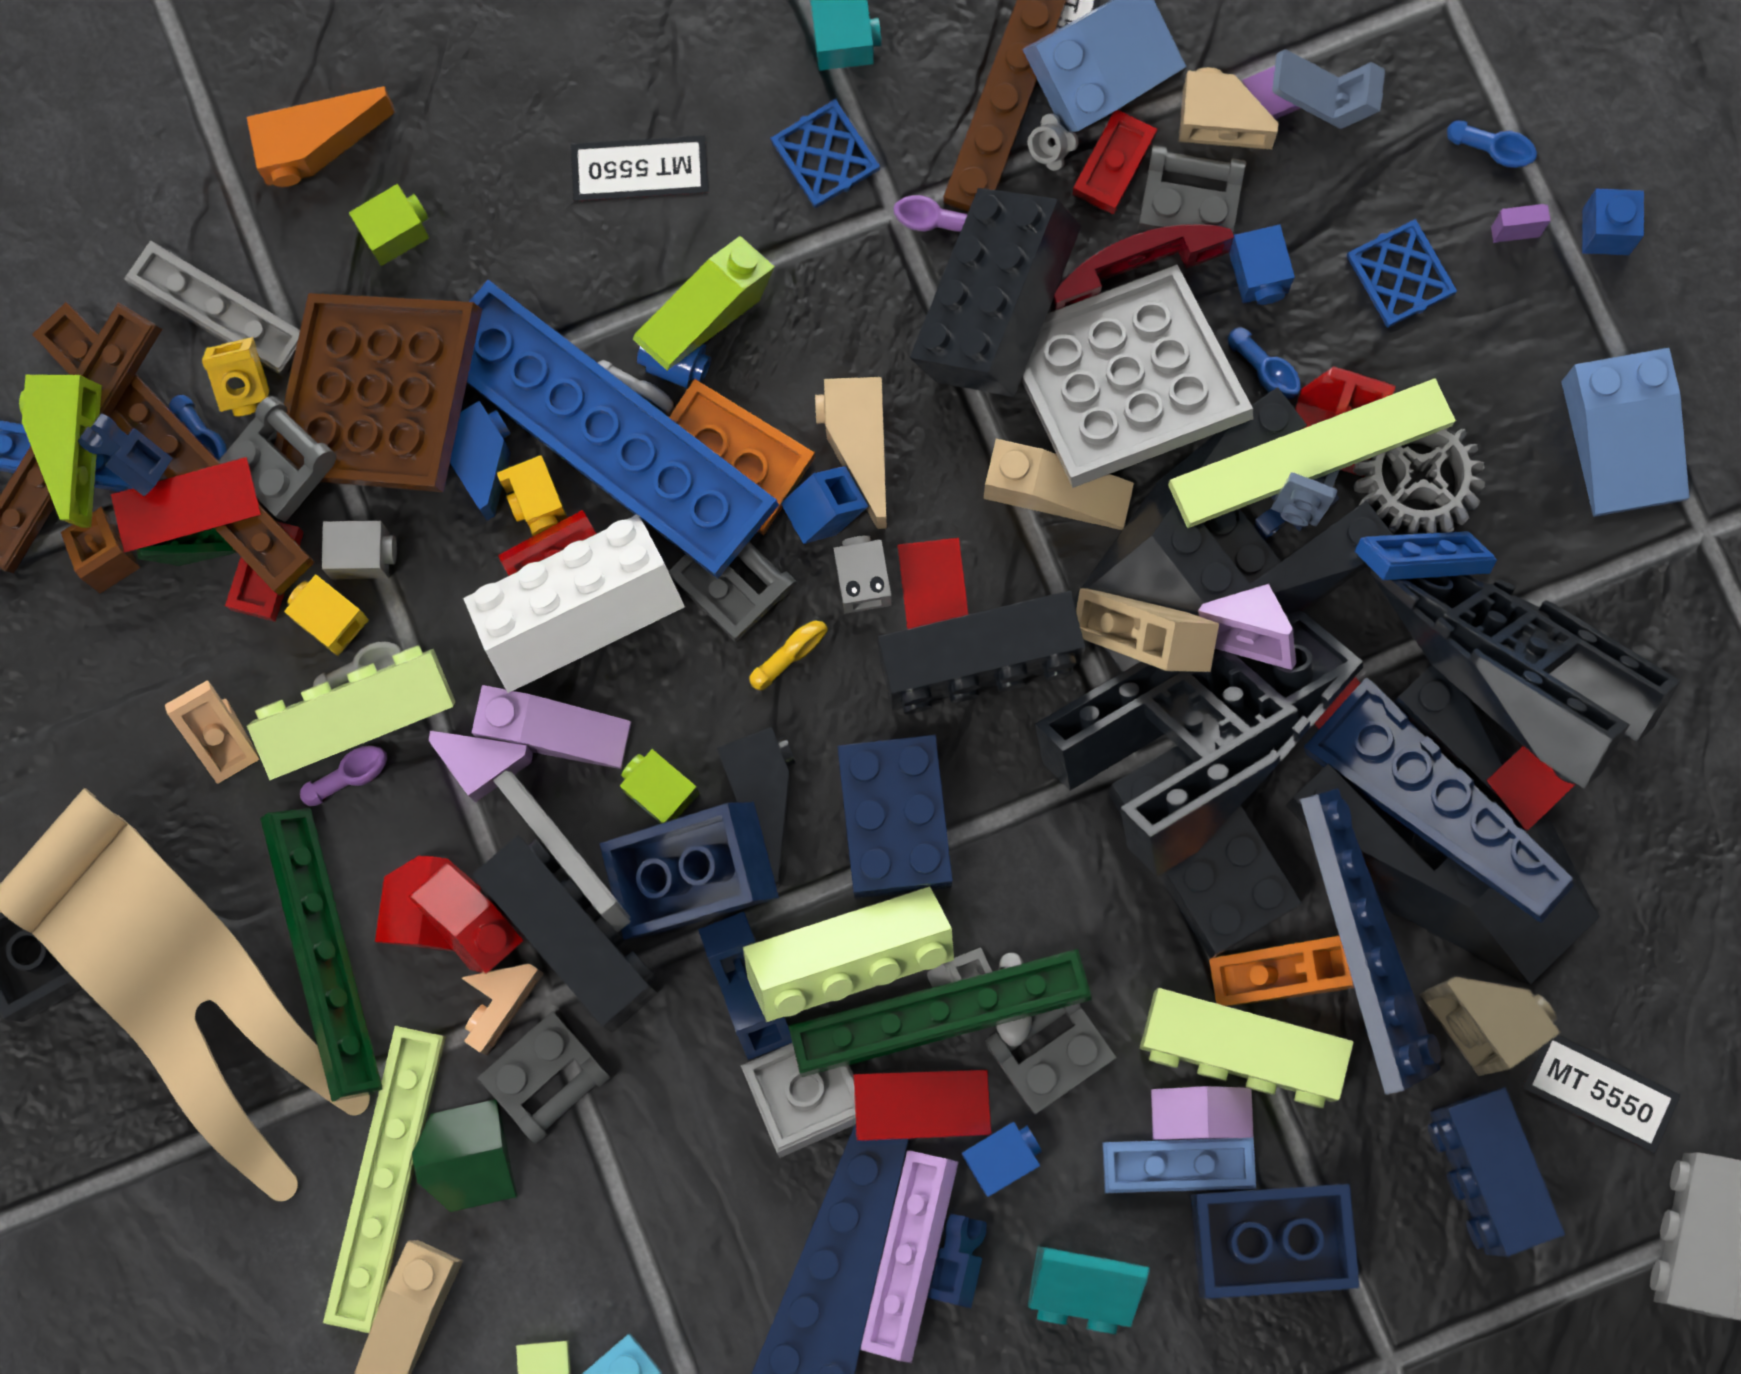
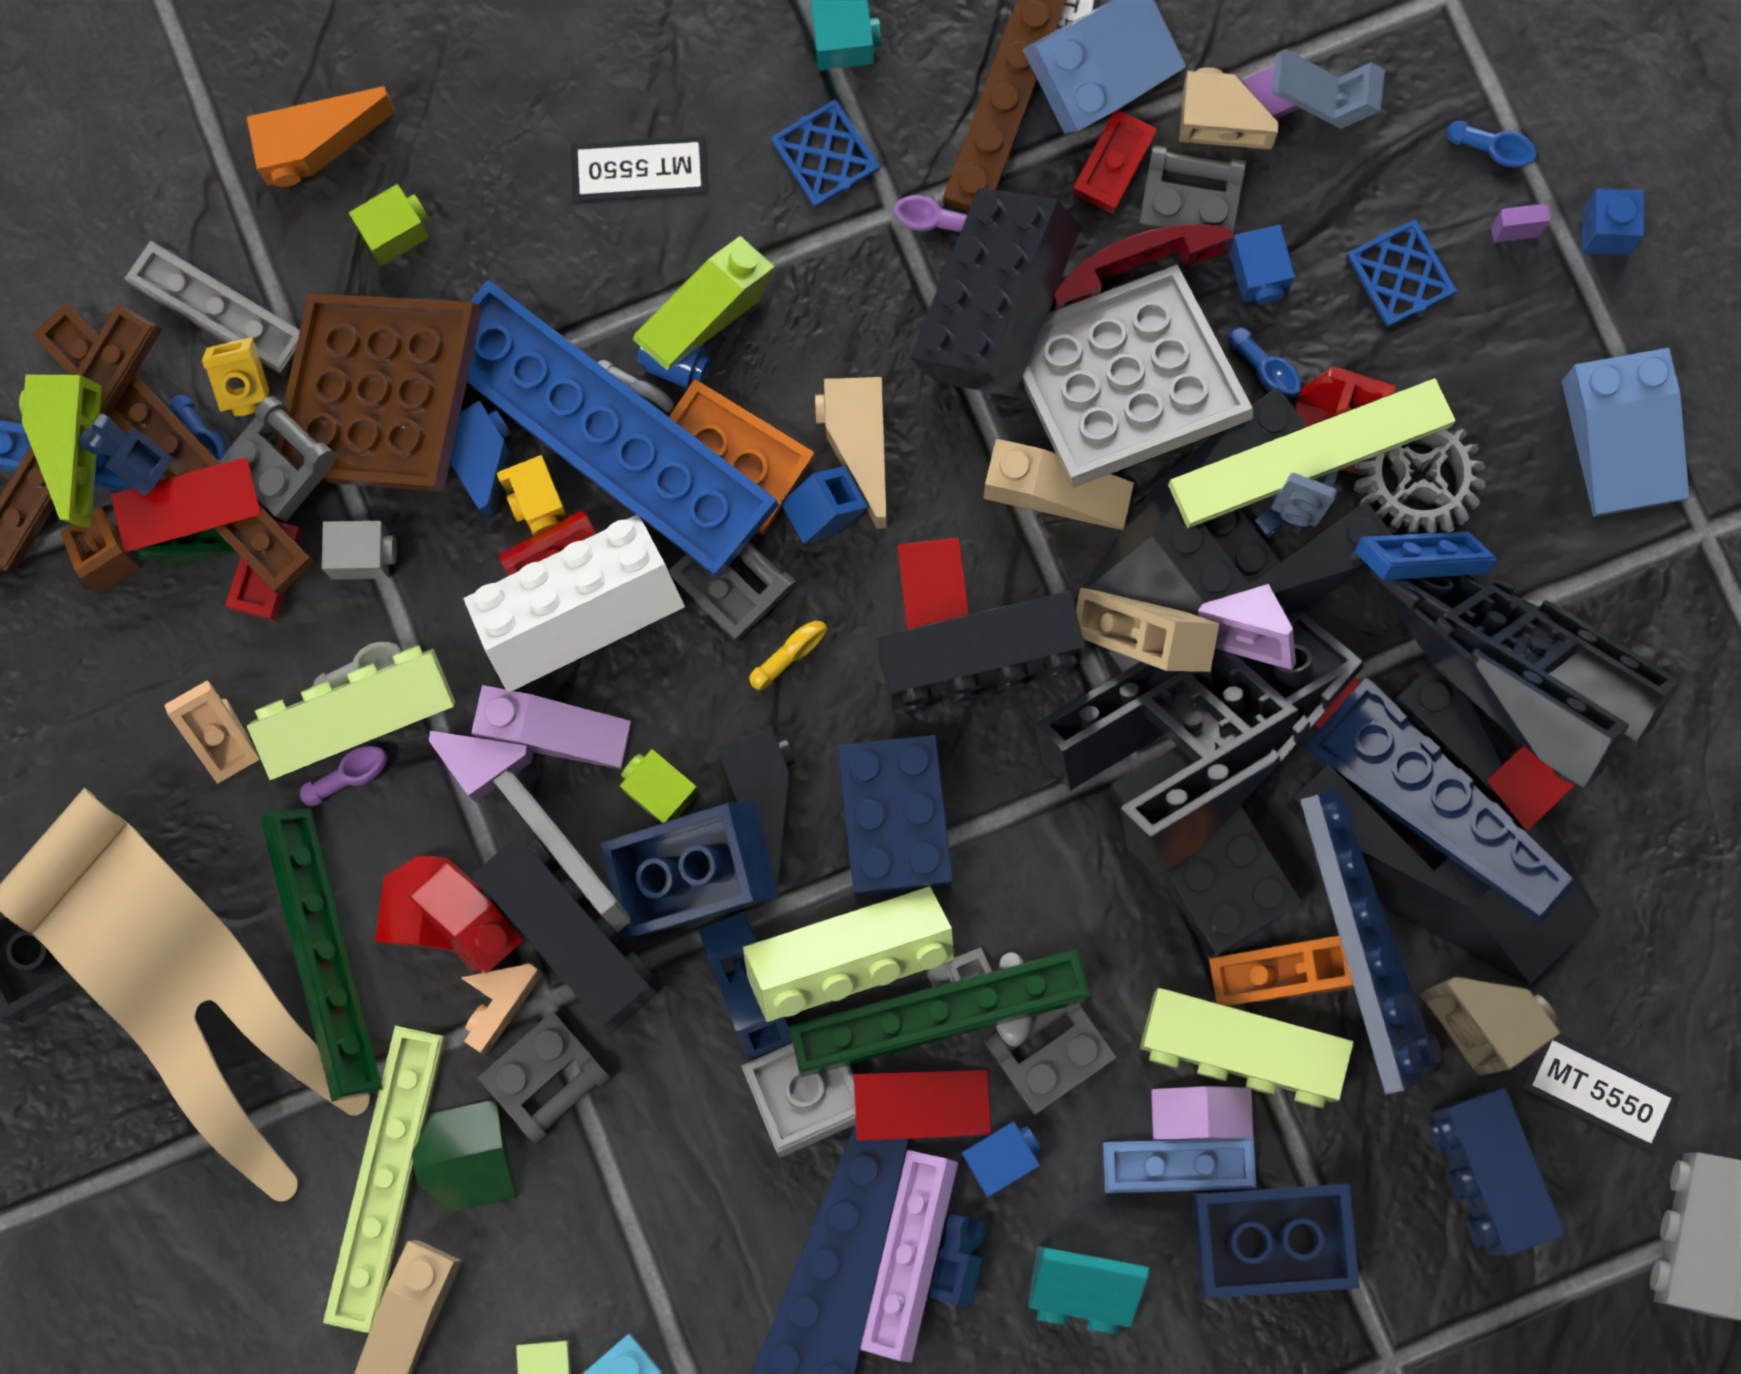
(325, 614): yellow brick -> none
(862, 574): light grey brick -> none
(1040, 143): light grey plate -> none

